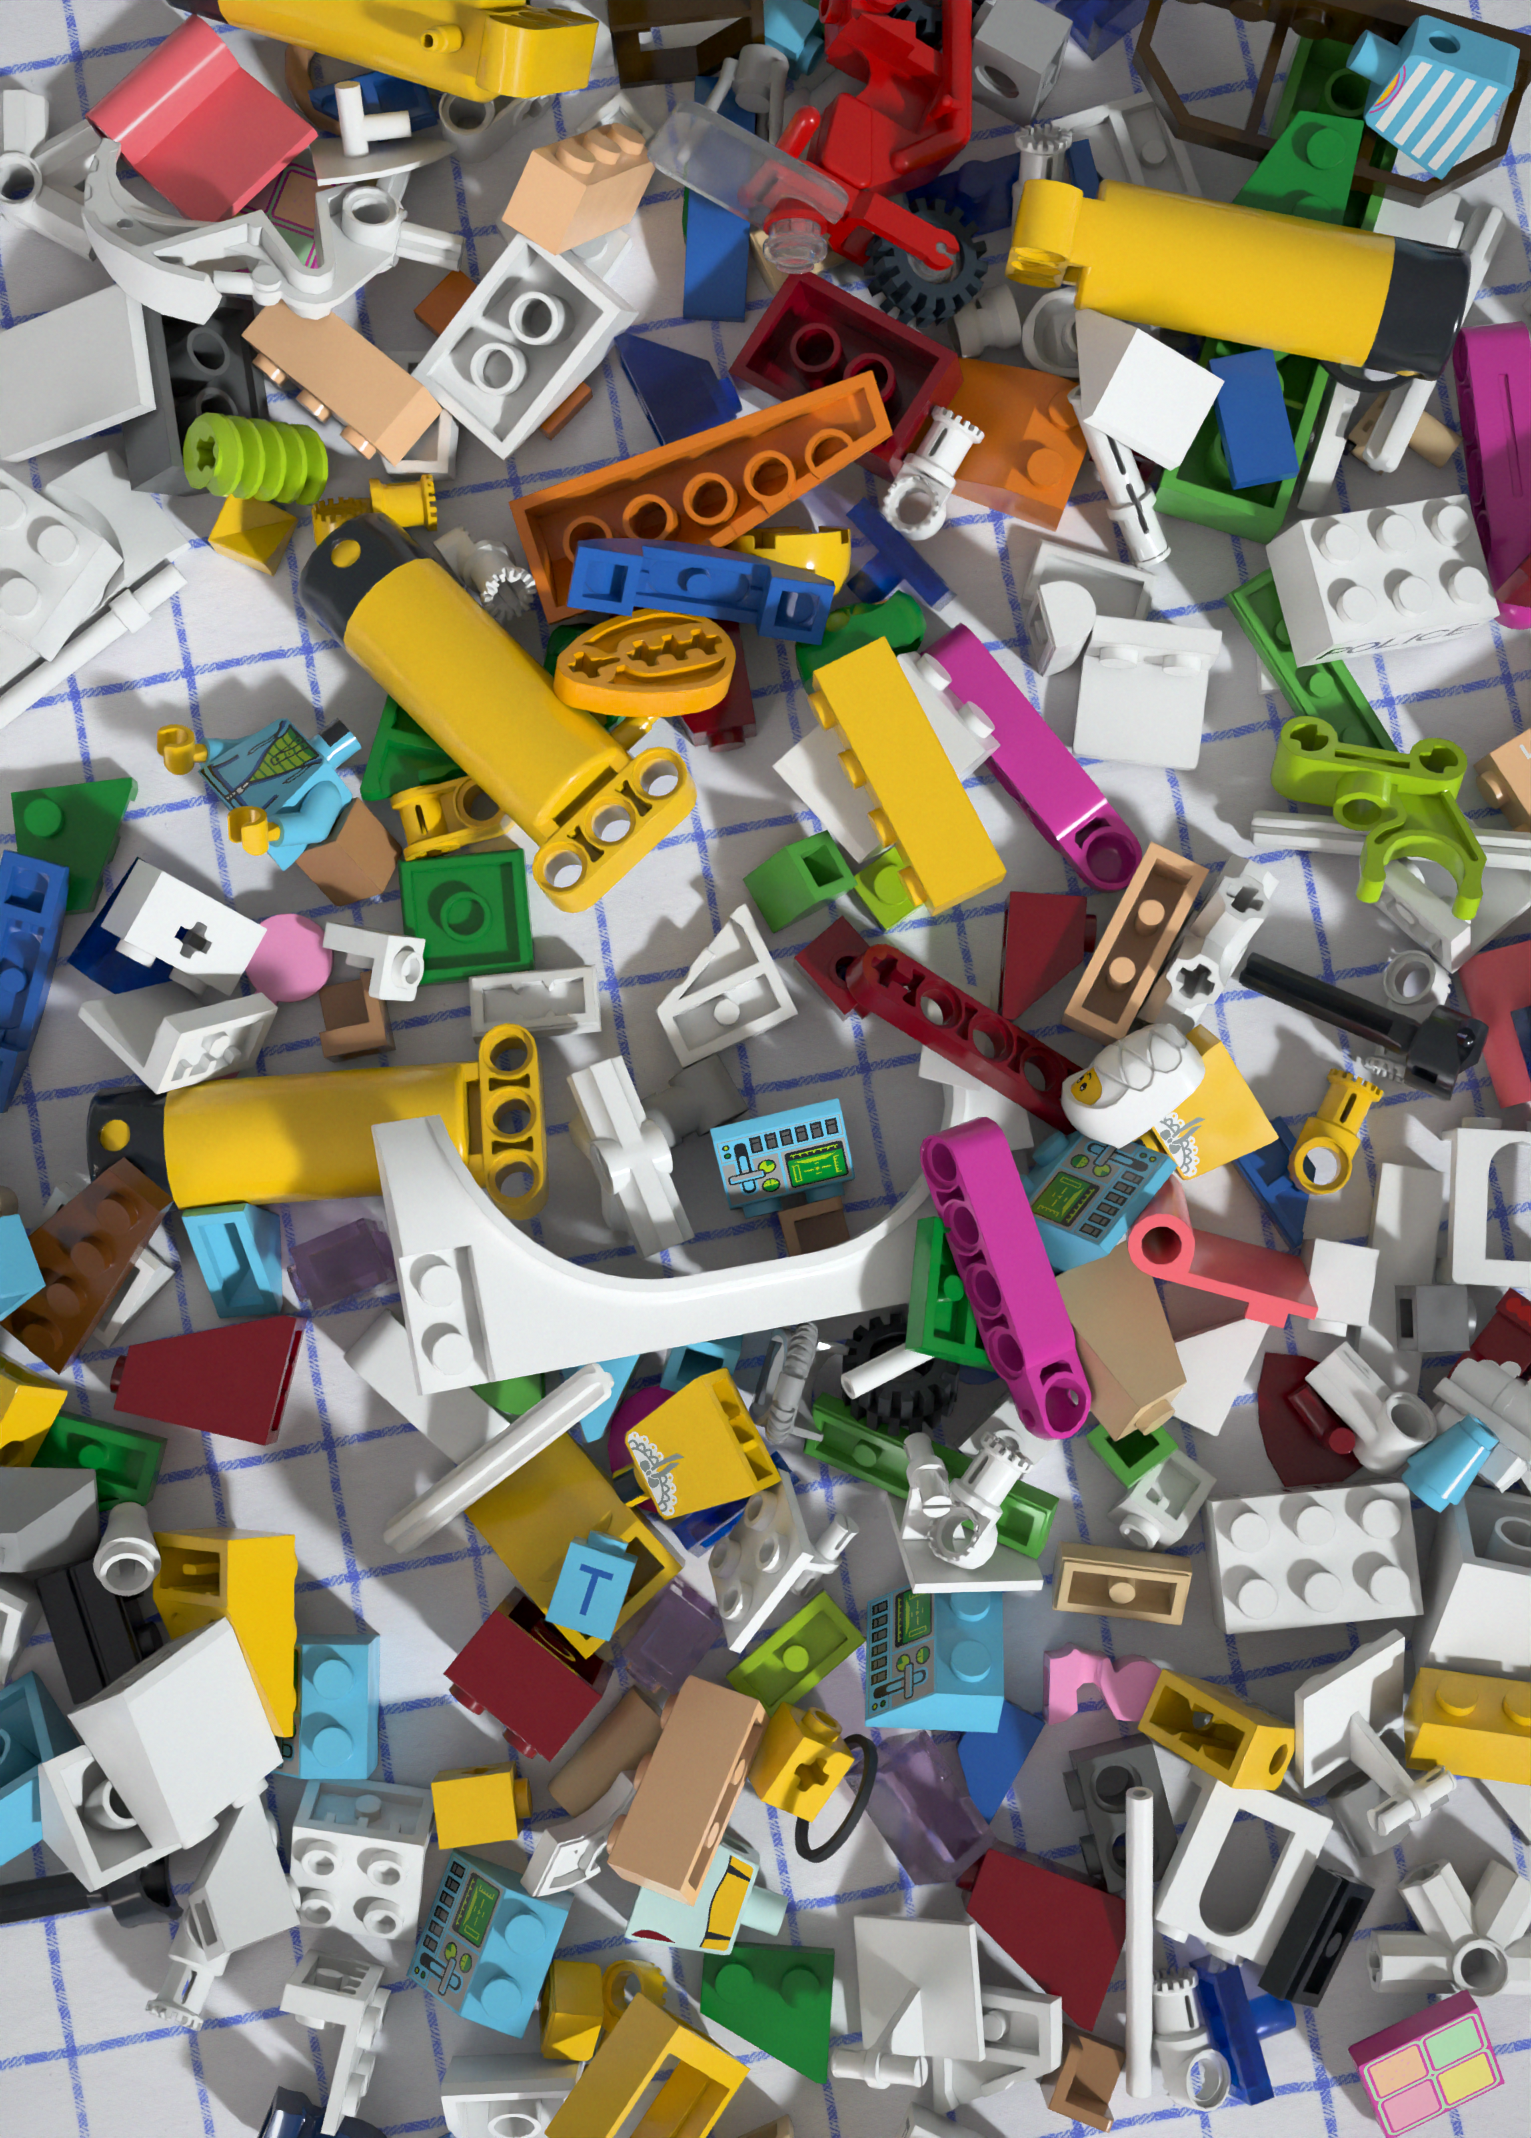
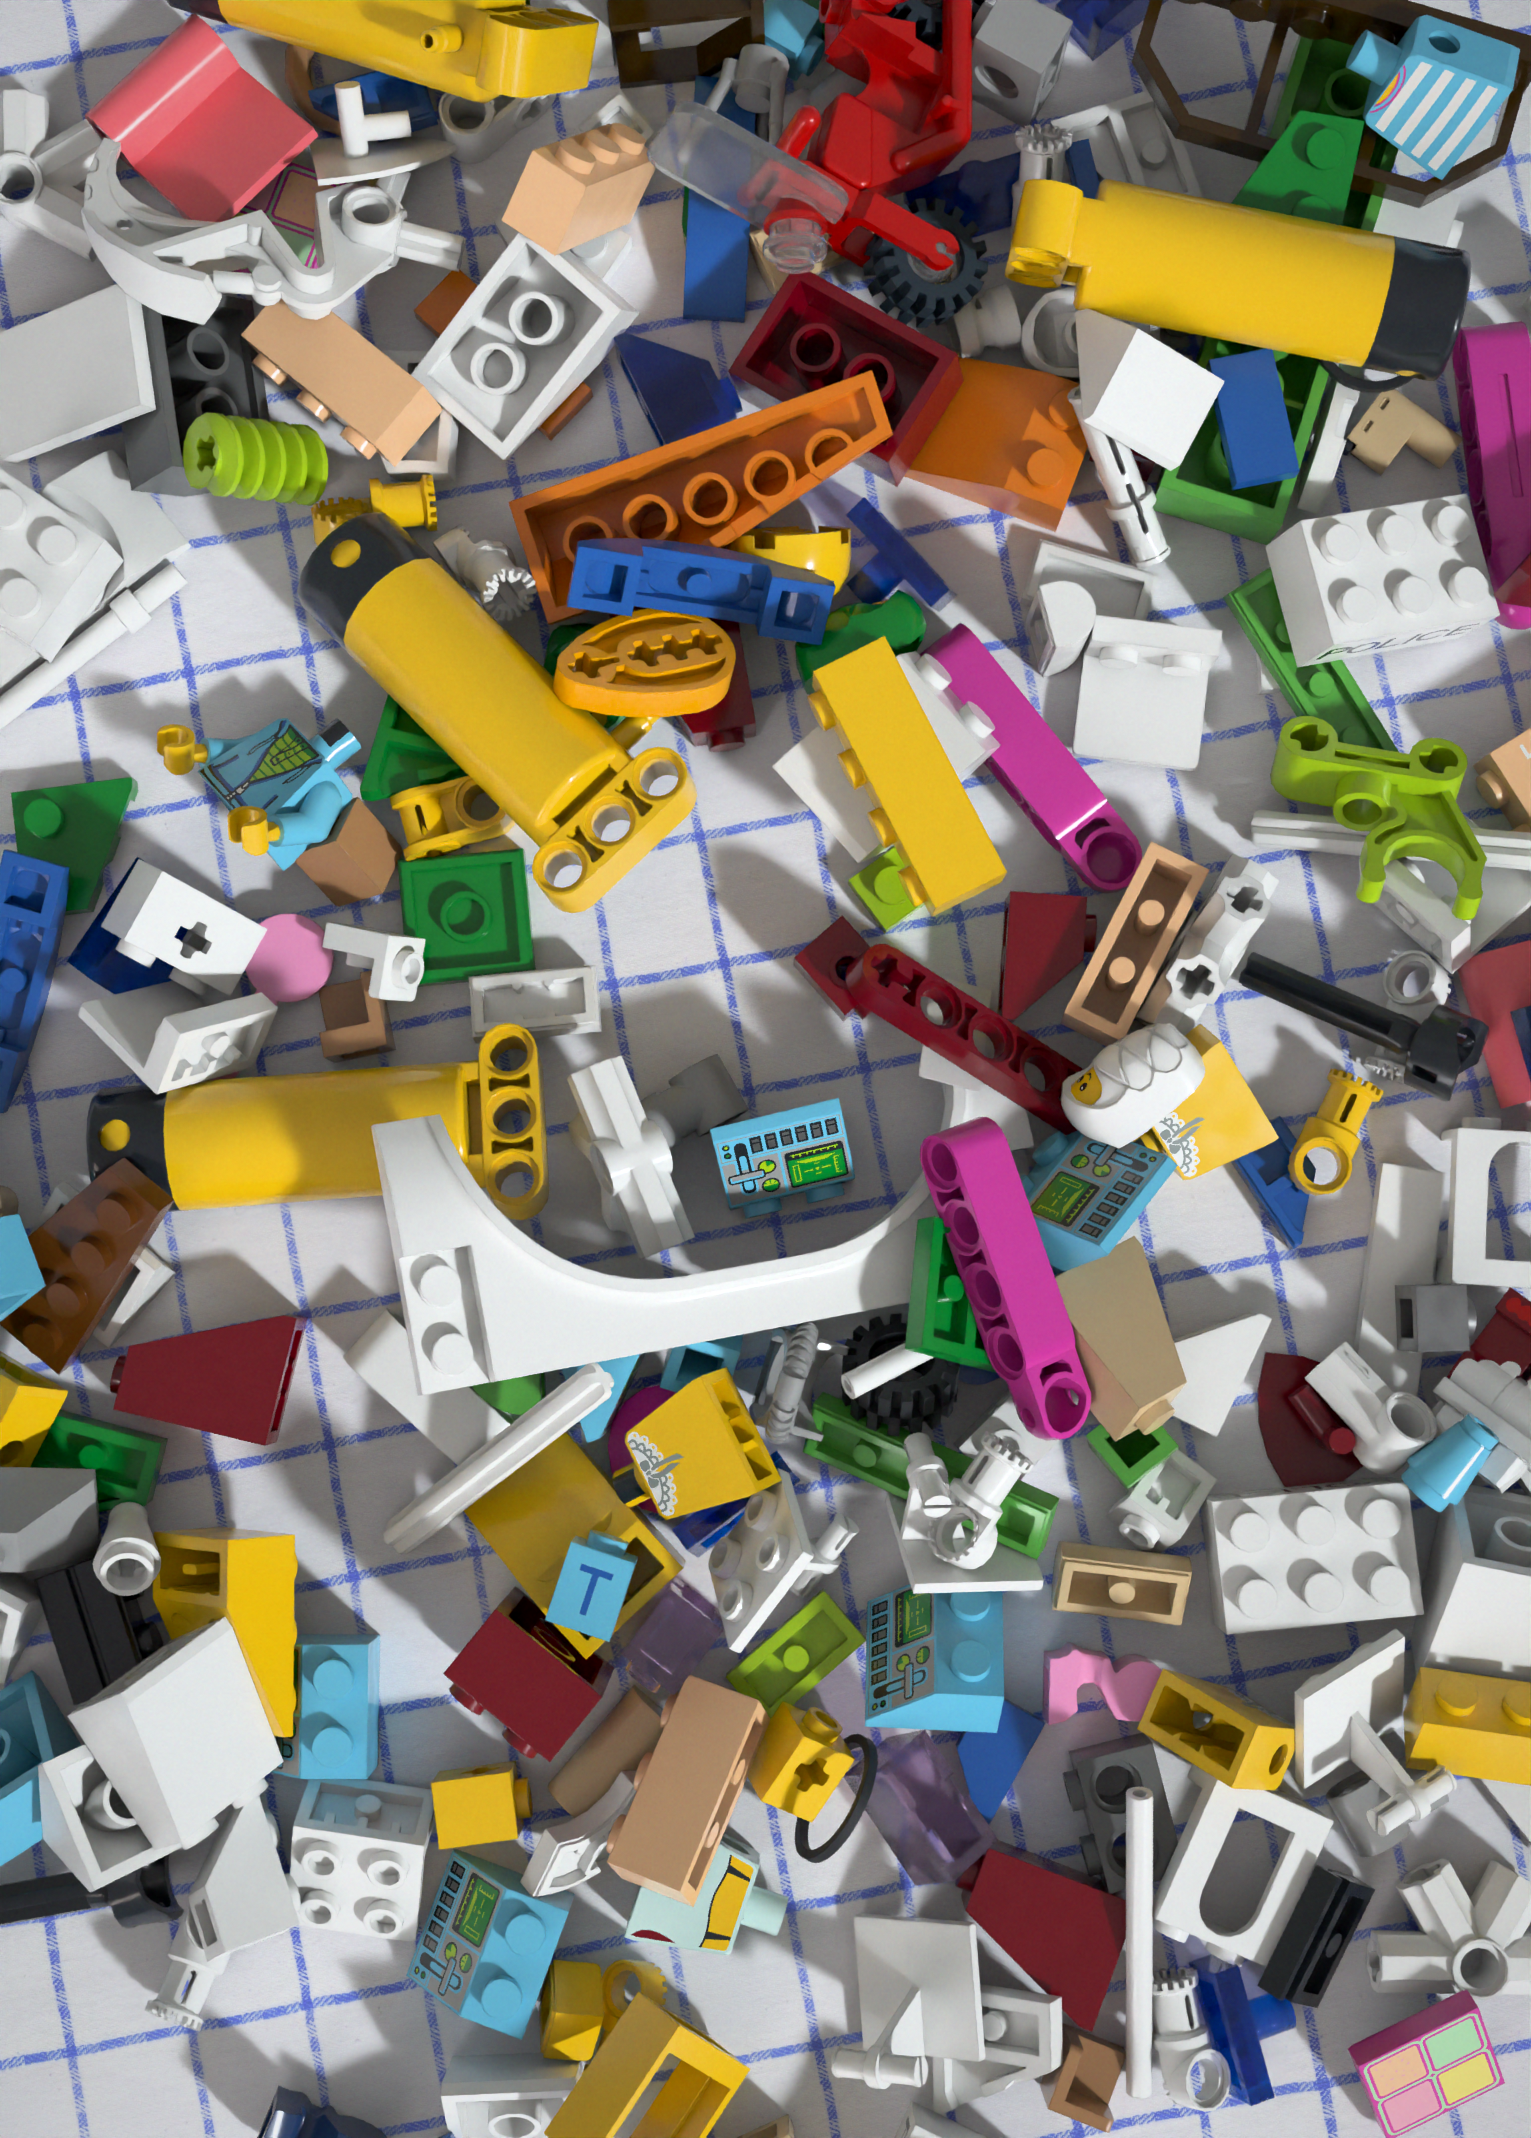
(238, 1257): medium azure slope -> none
(253, 533): yellow slope -> none
(343, 1265): clear purple brick -> none
(344, 1992): white bracket -> none
(726, 994): white wing -> none
(774, 2000): green wing -> none
(799, 881): bright green brick -> none
(814, 1226): medium nougat panel -> none
(931, 472): white connector -> none
(1170, 1249): coral door -> none
(1341, 1283): white brick -> none
(1408, 401): white axle -> none

